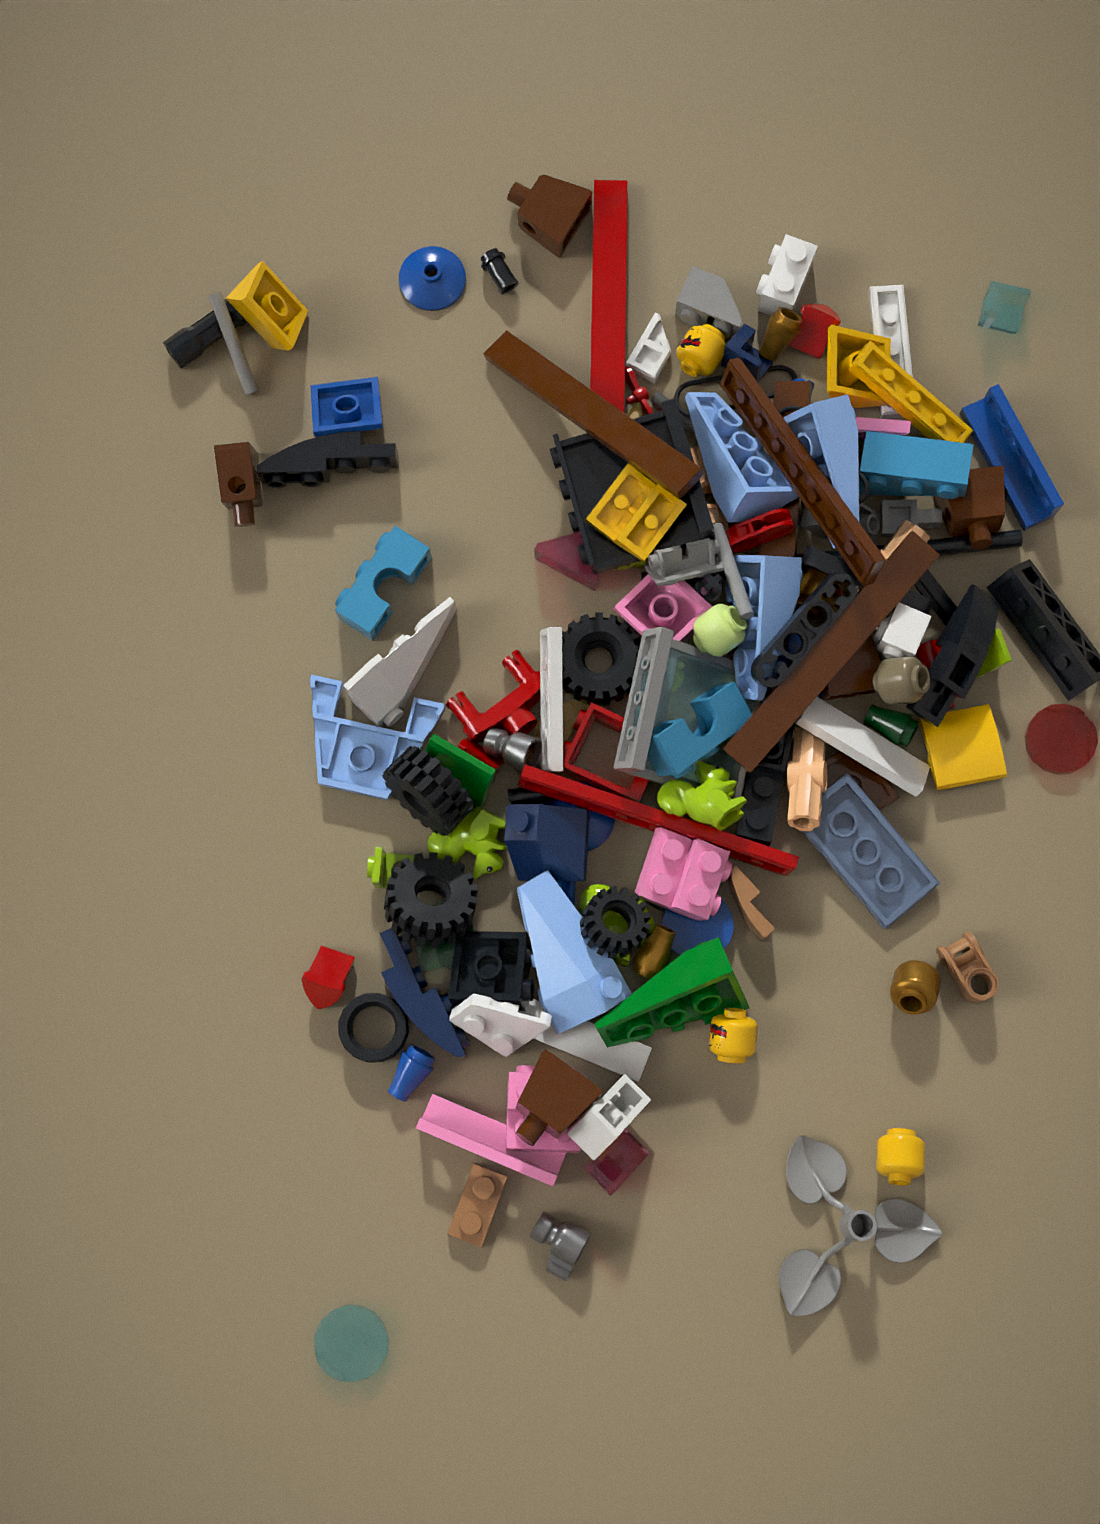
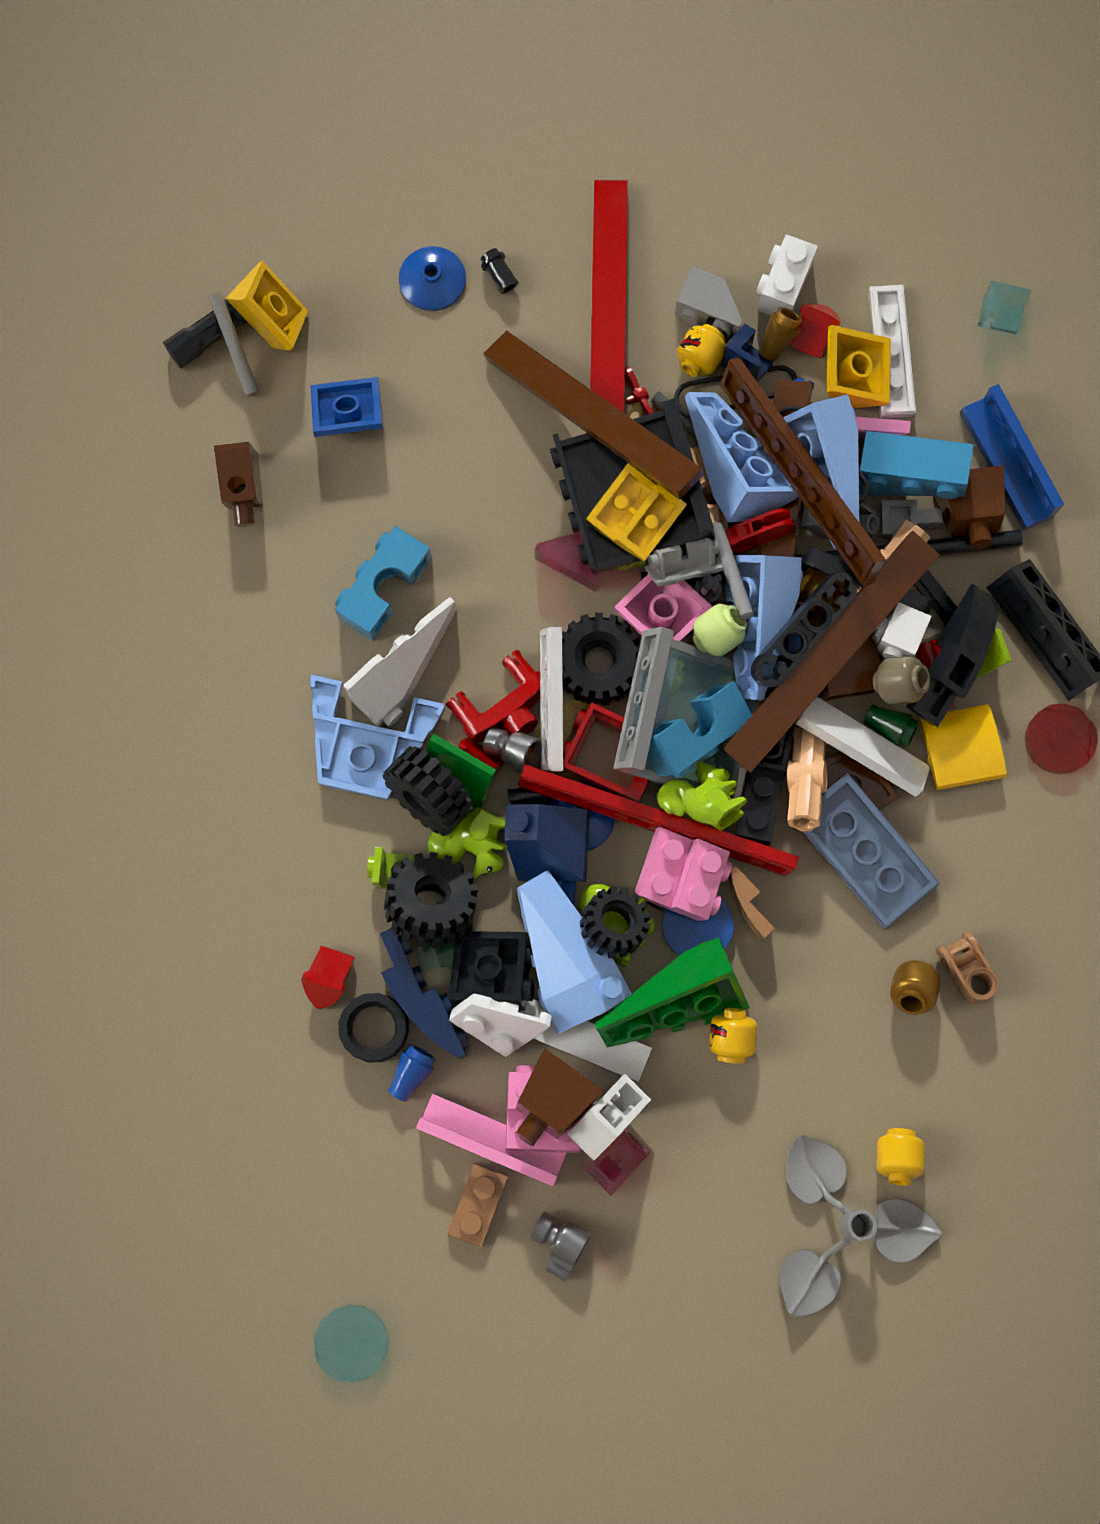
(313, 458): black slope -> none
(551, 211): reddish brown torso -> none
(650, 352): white tile -> none
(655, 952): pearl gold cone -> none
(907, 396): yellow tile -> none

